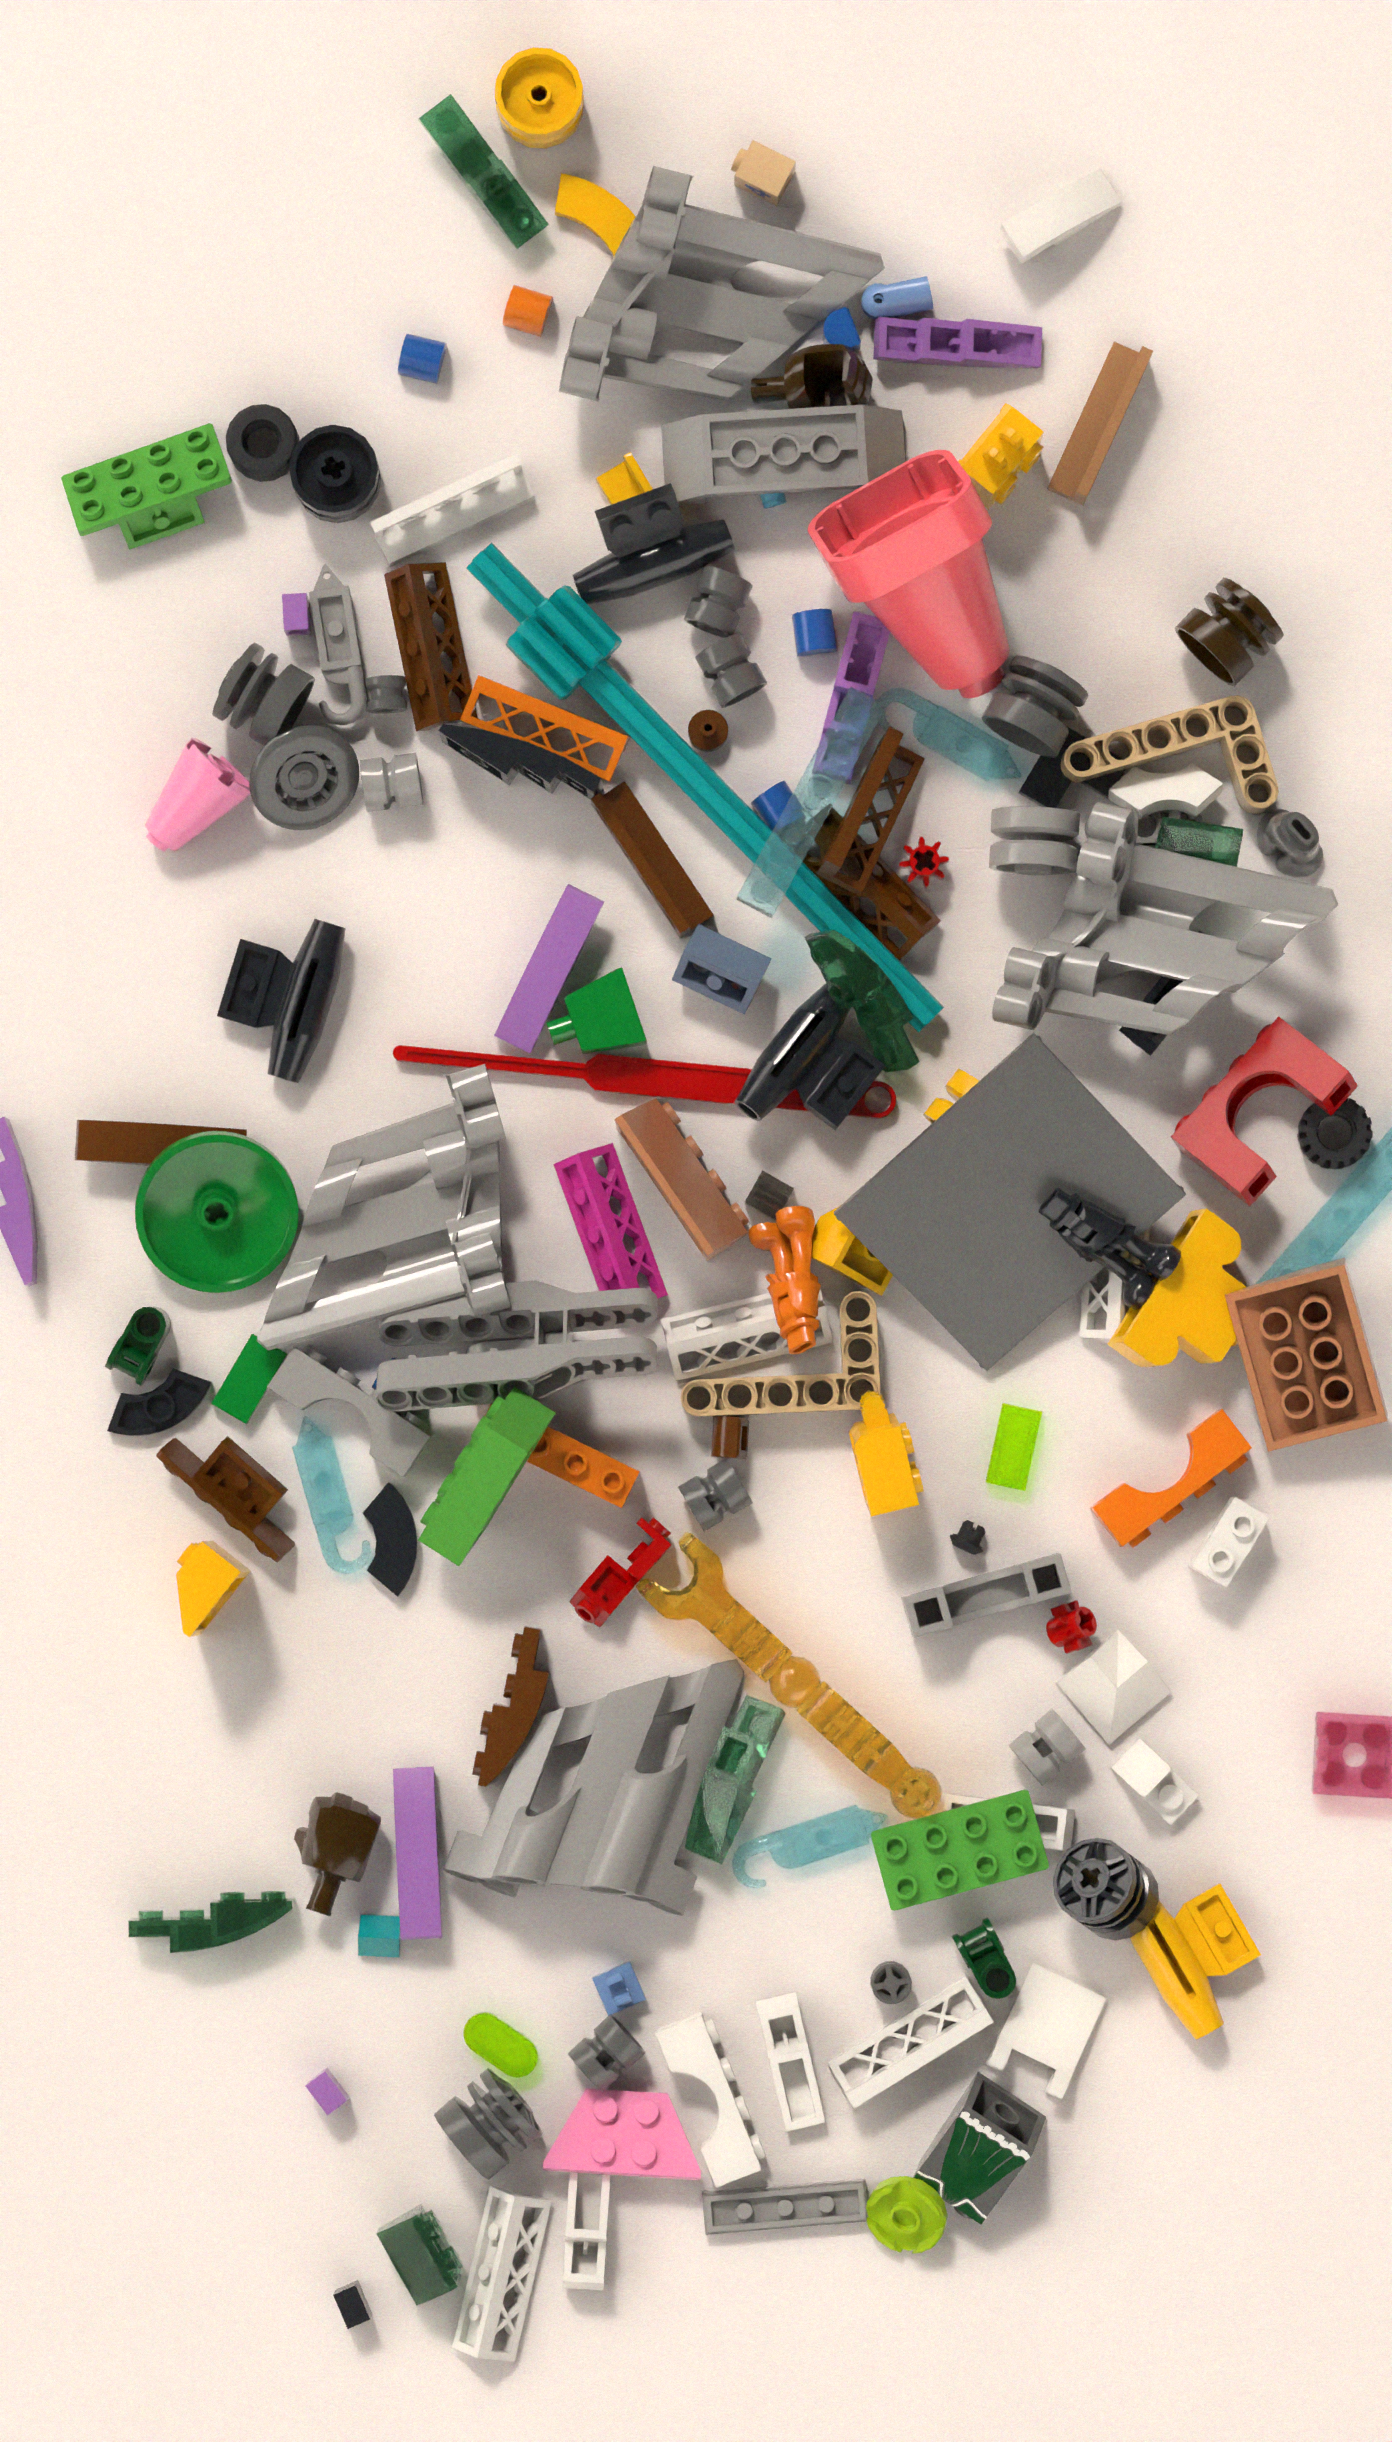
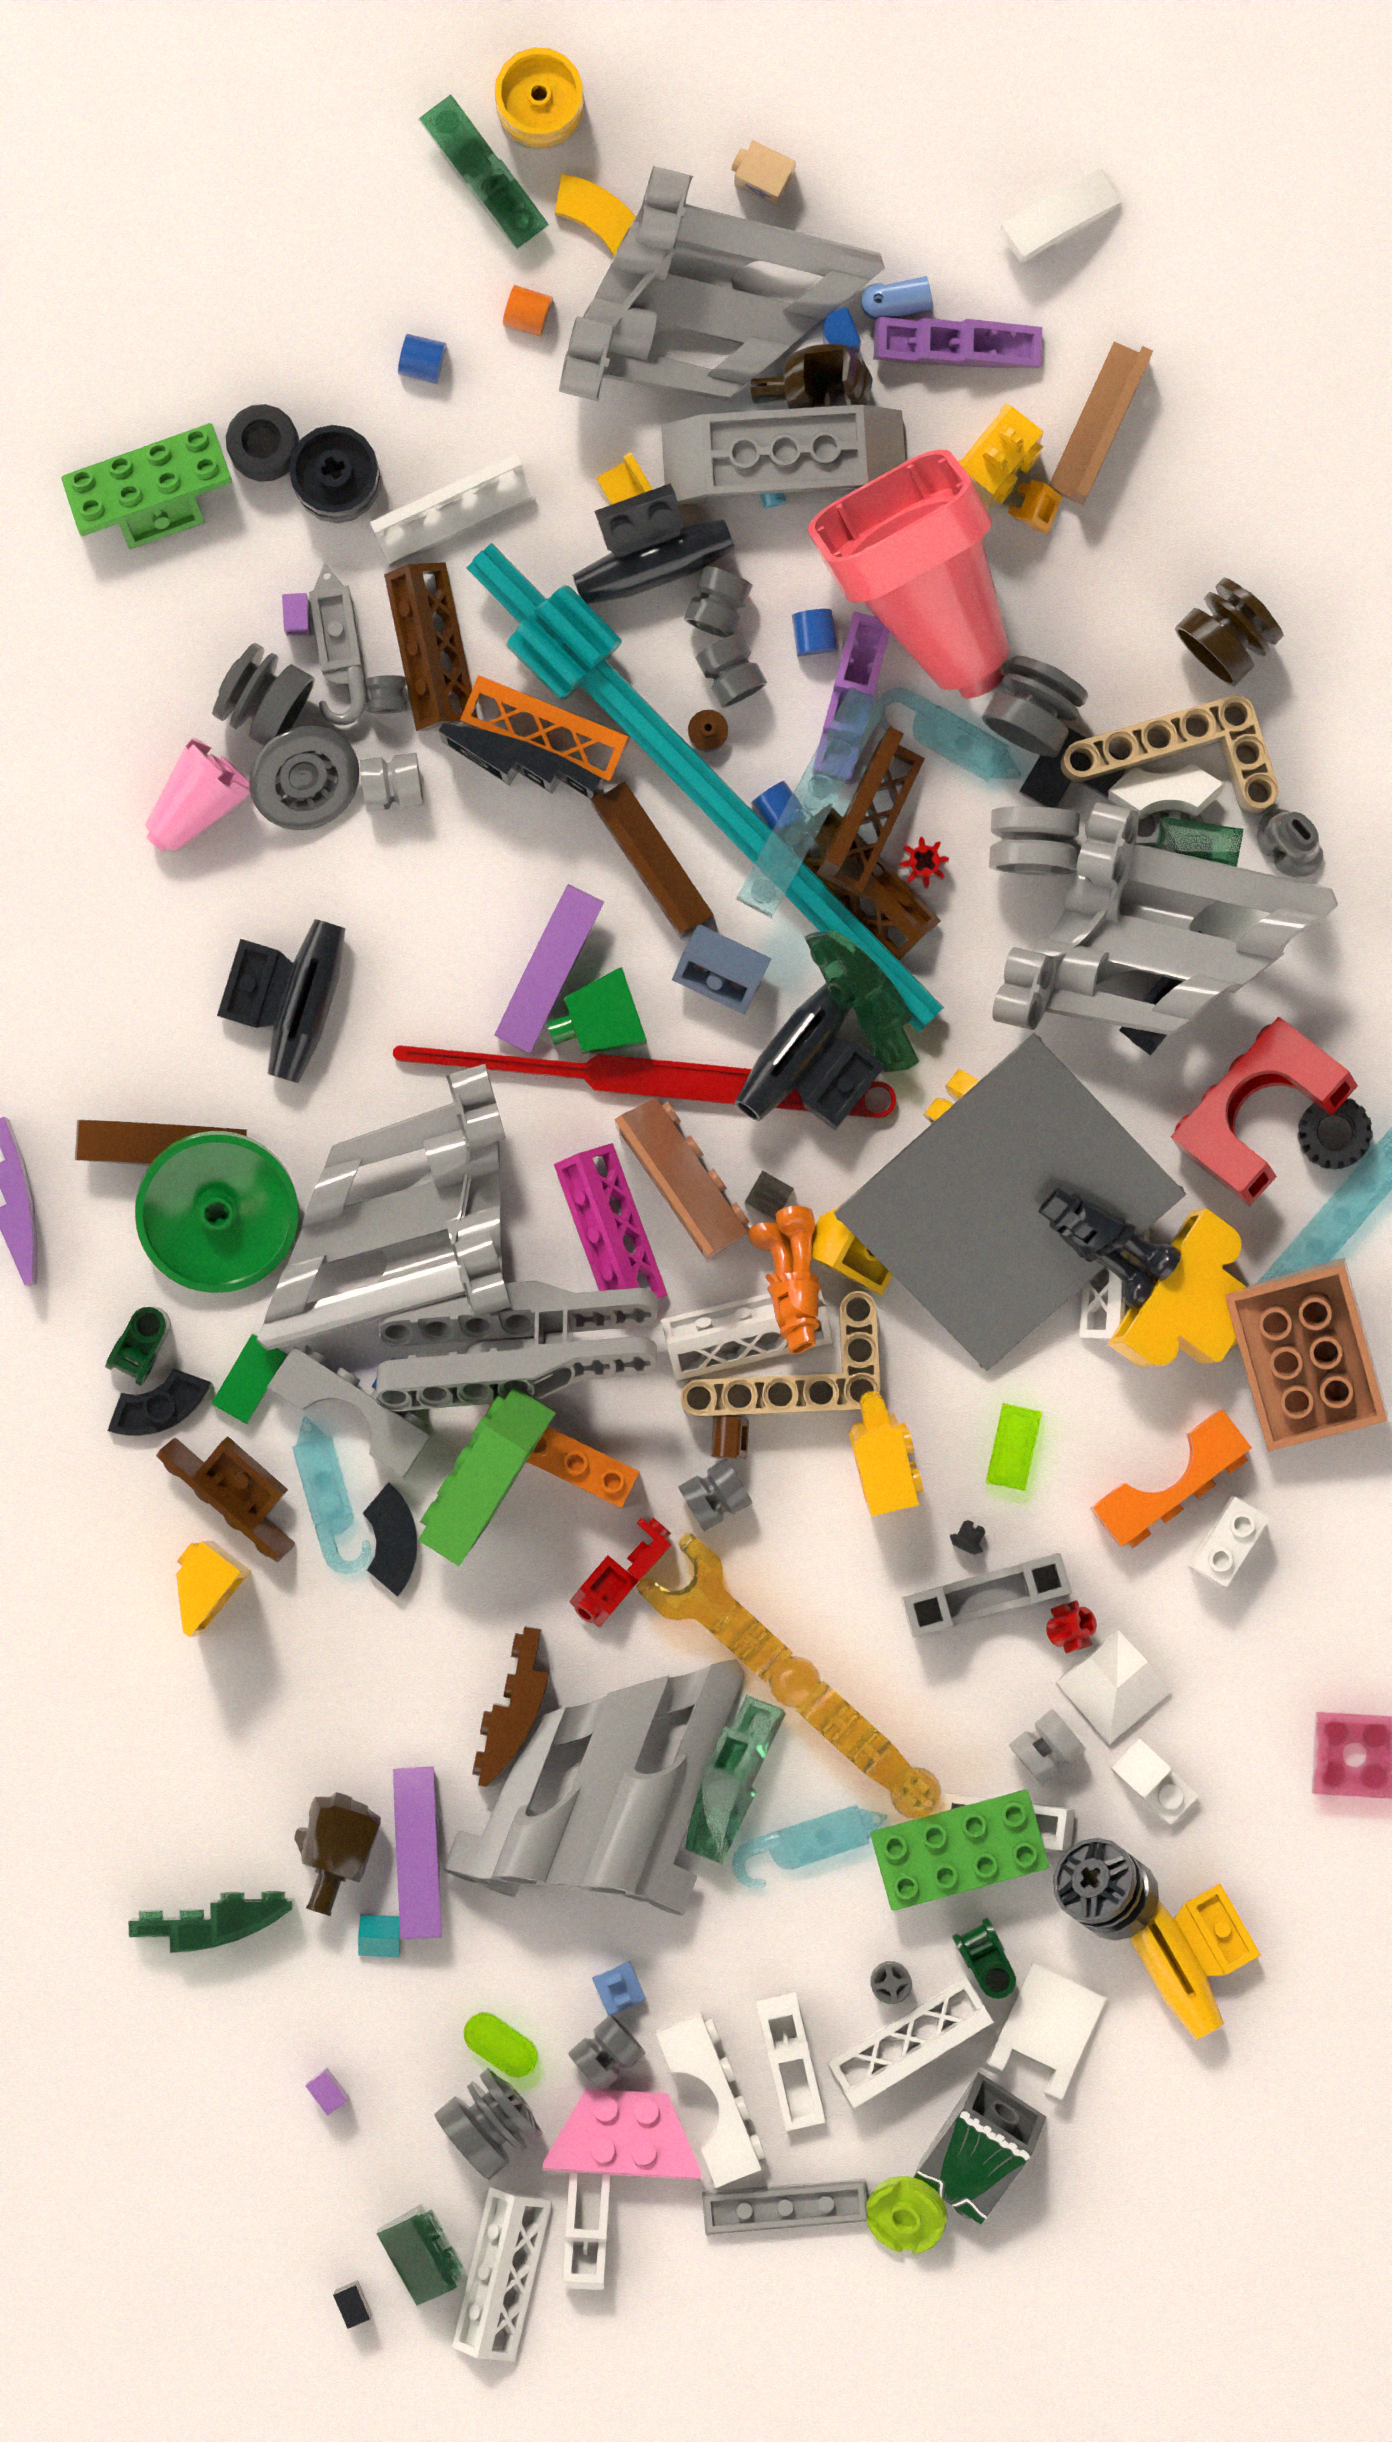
(1038, 506): none -> light orange tile

